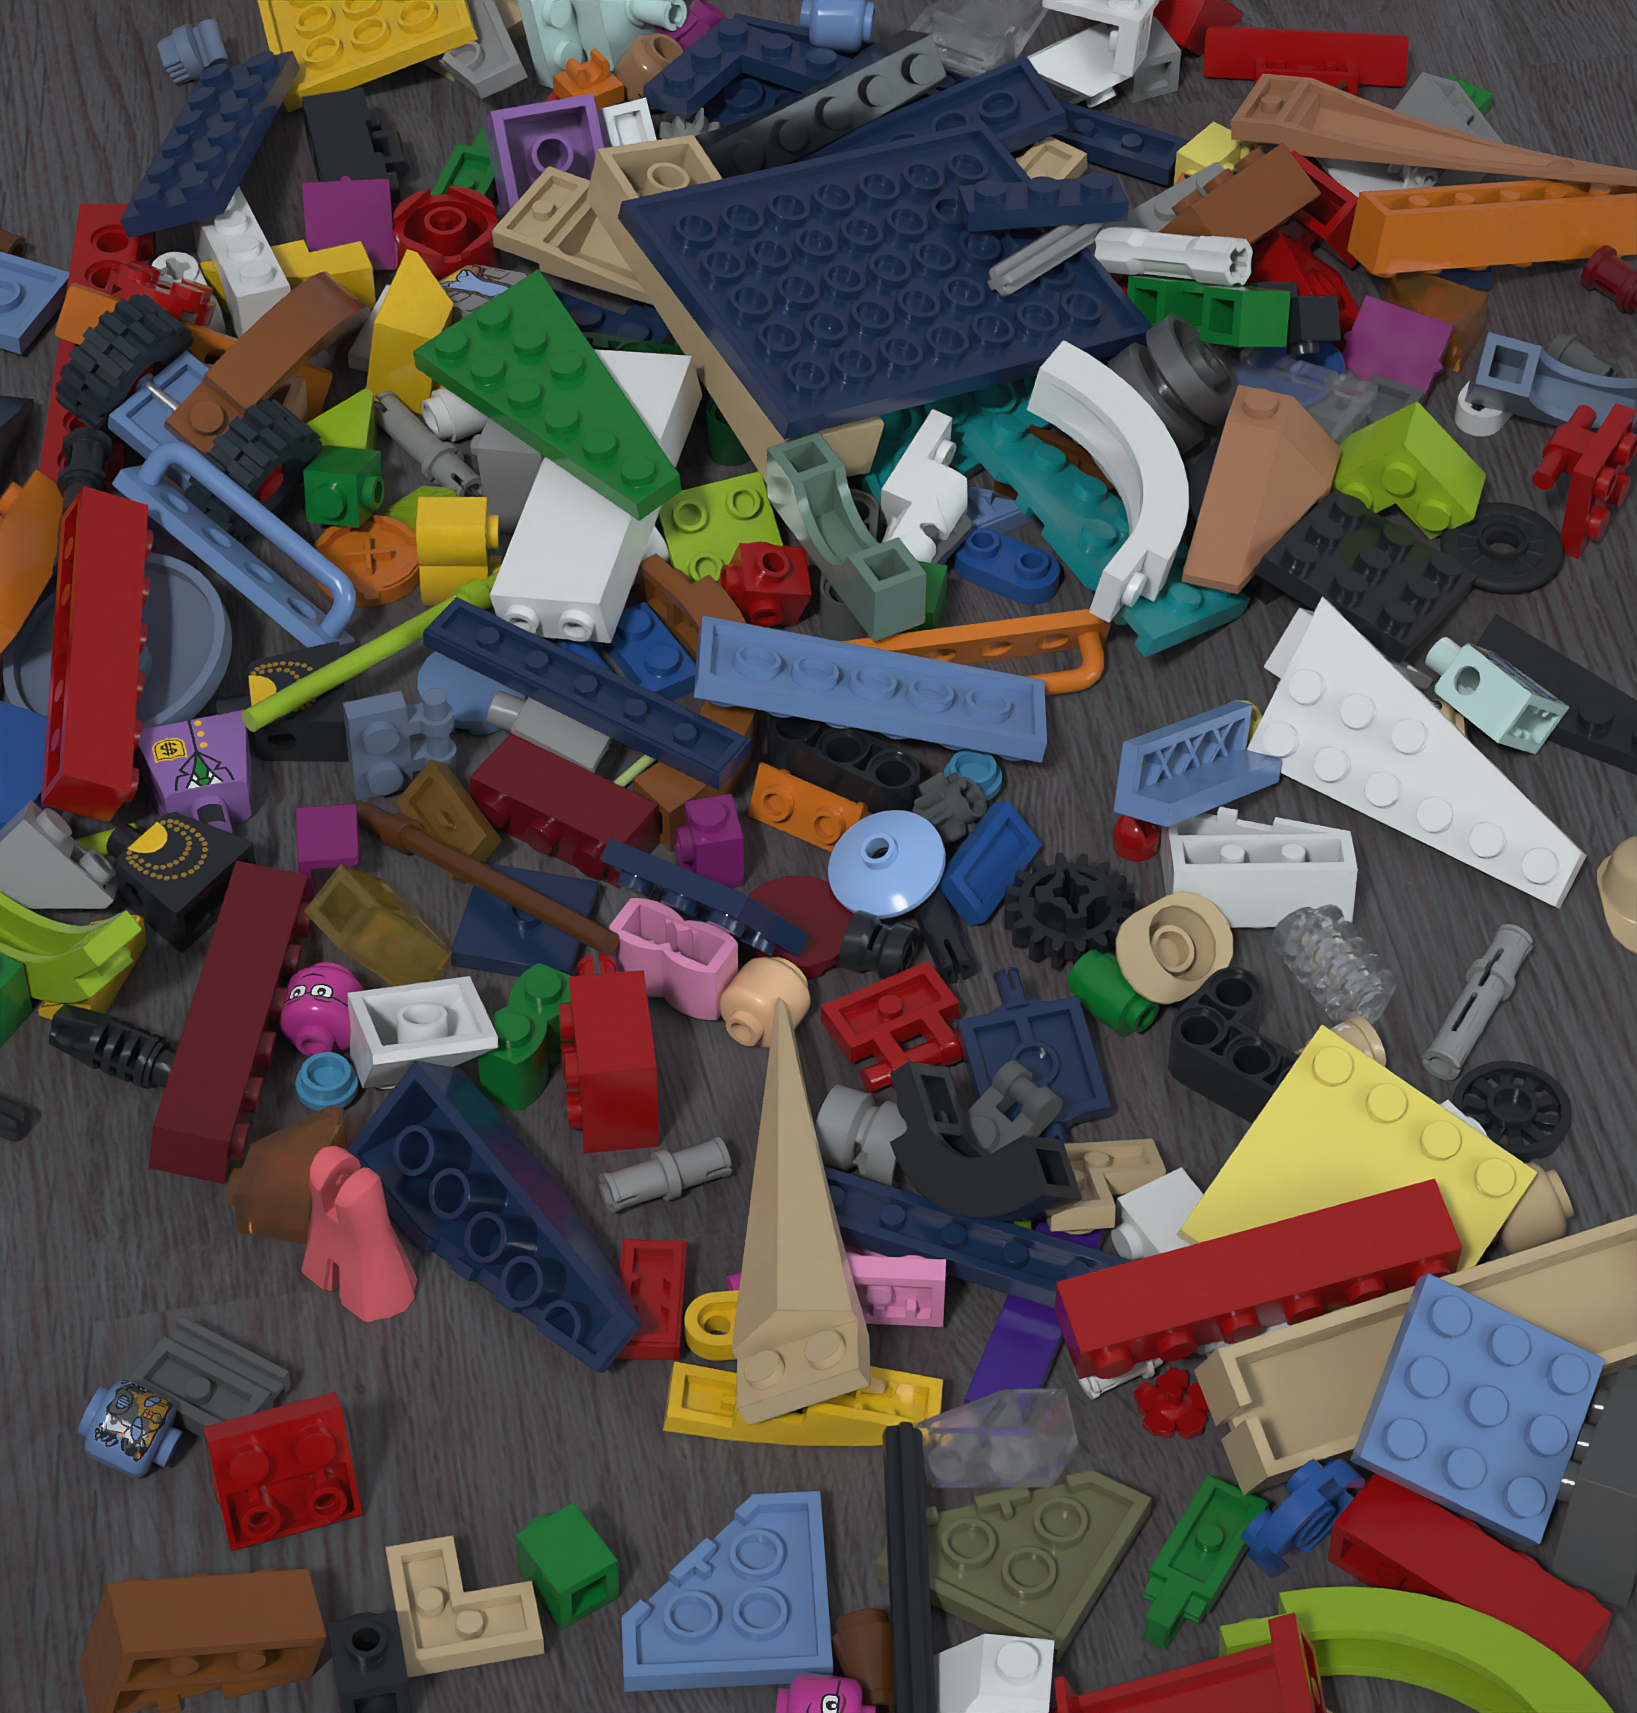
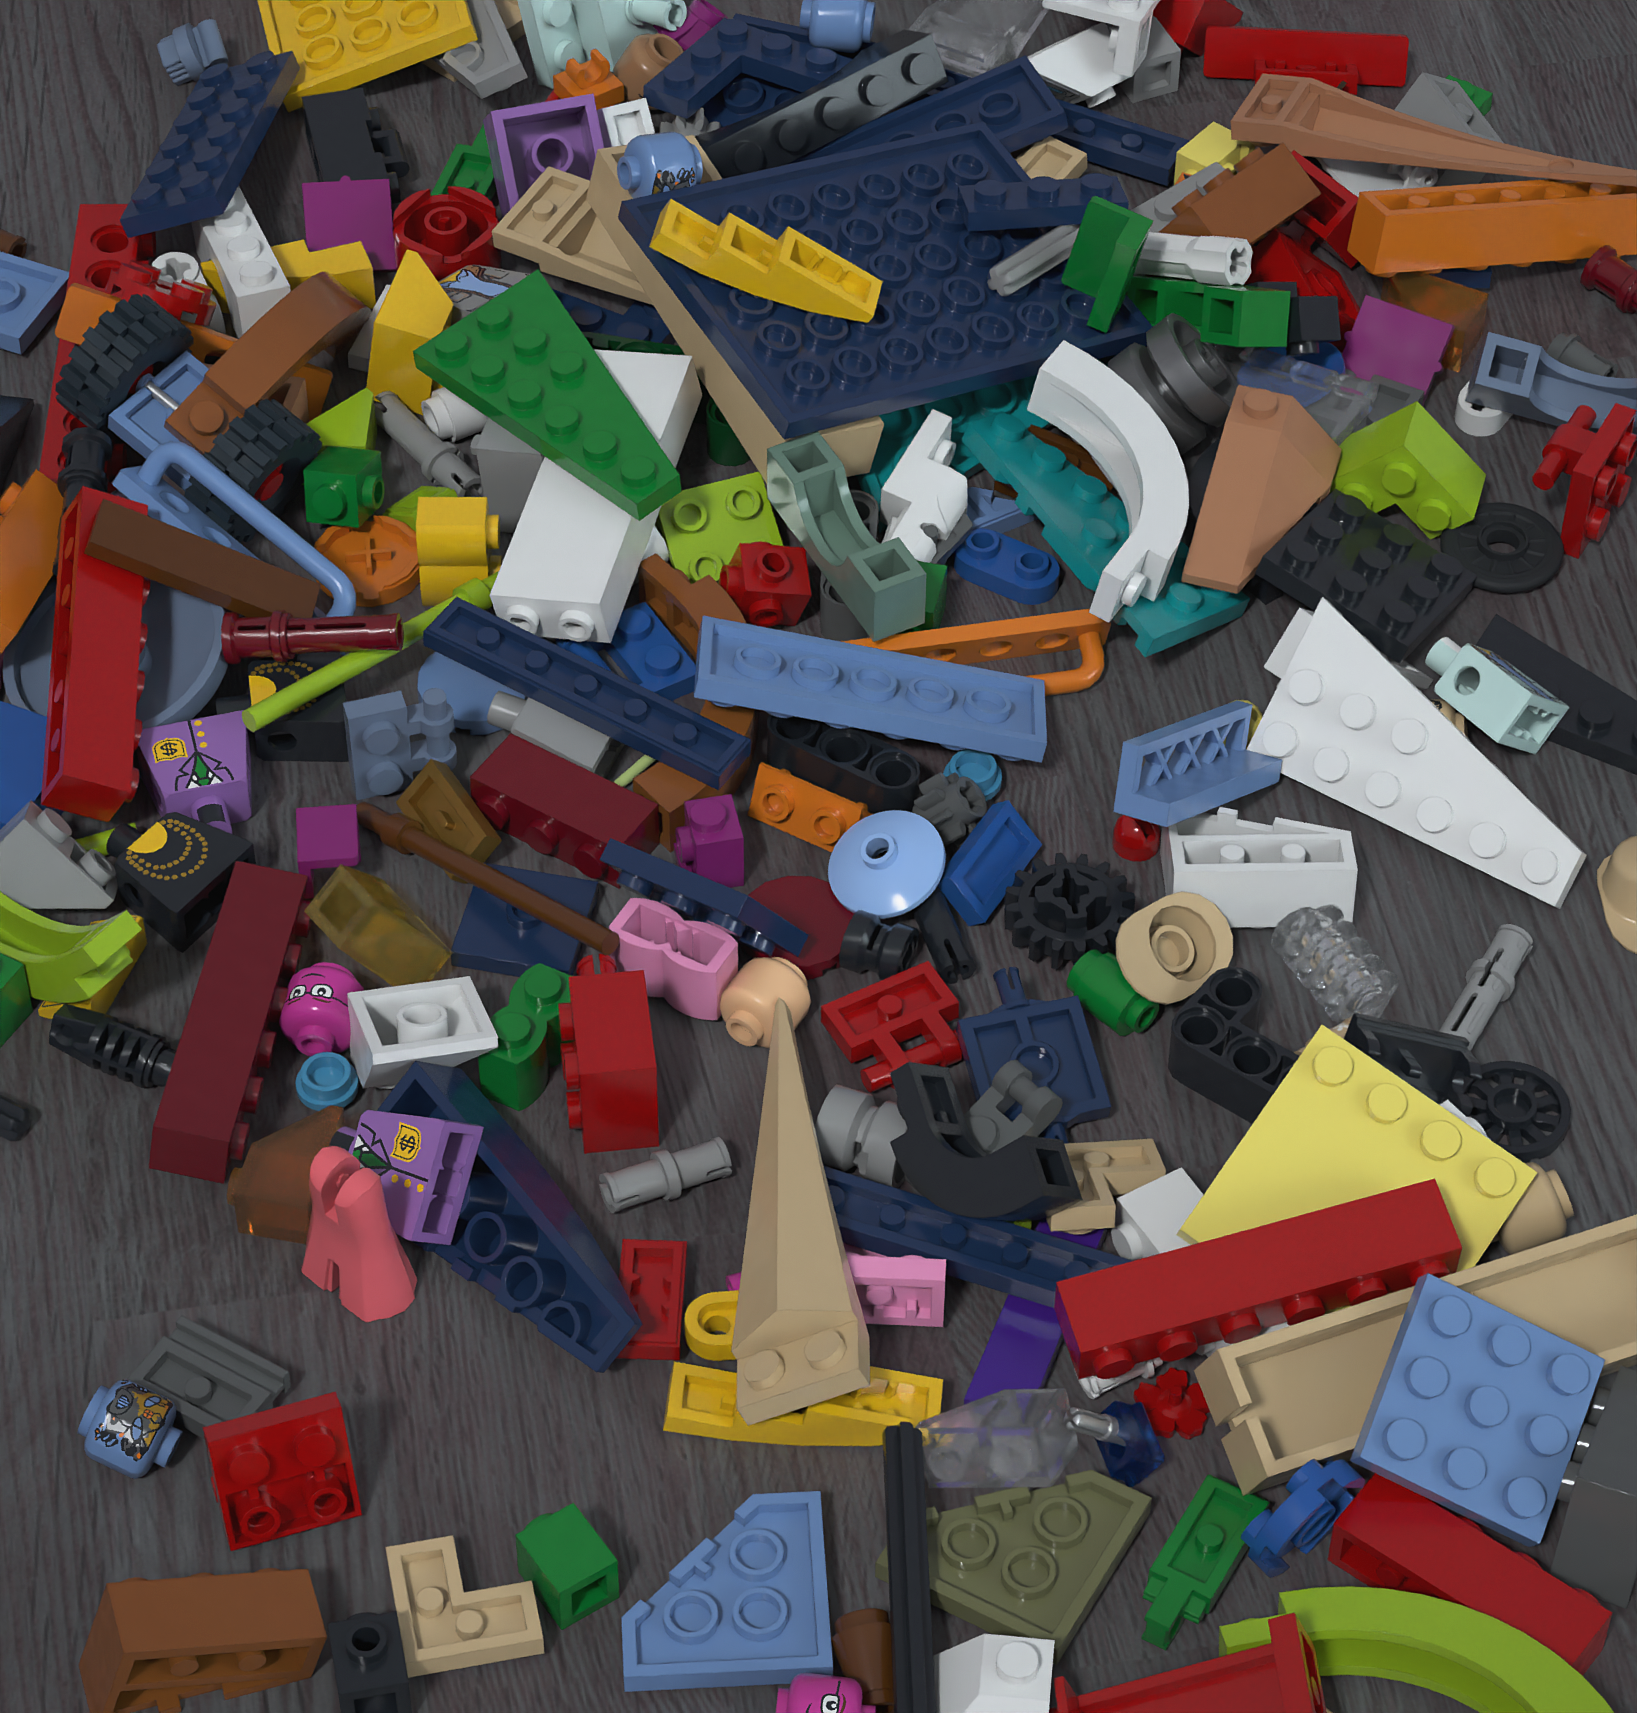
(197, 565): none -> reddish brown tile
(285, 636): none -> dark red pin
(420, 1166): none -> medium lavender torso
(659, 164): none -> medium blue head
(780, 270): none -> yellow slope
(1106, 257): none -> green panel
(1122, 1437): none -> clear blue piece
(1420, 1056): none -> black hinge

